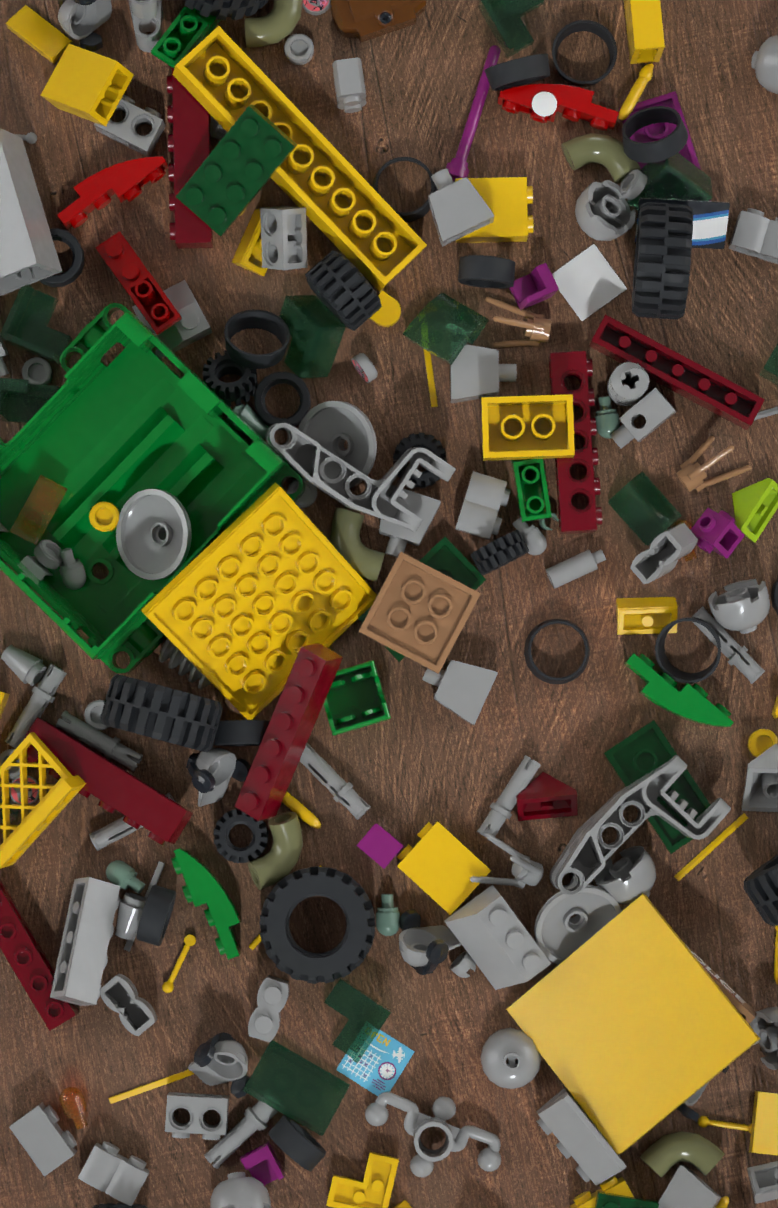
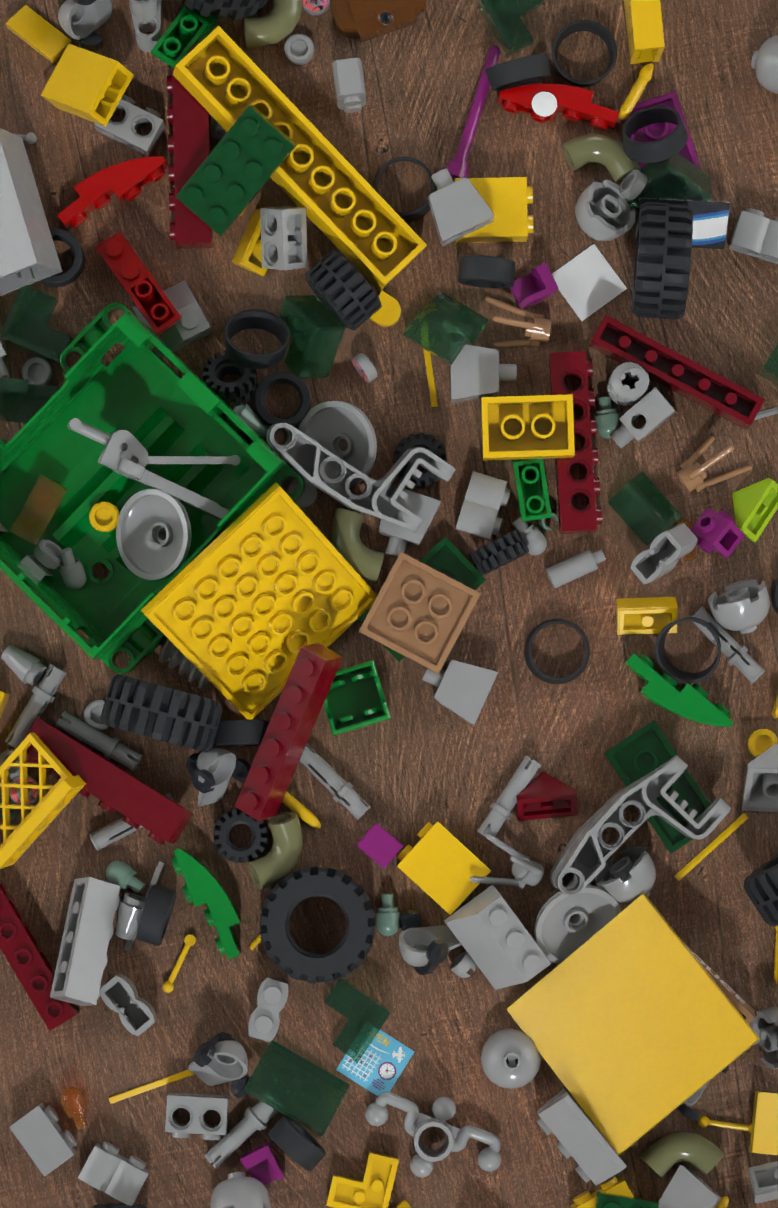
(128, 457): none -> light grey piece

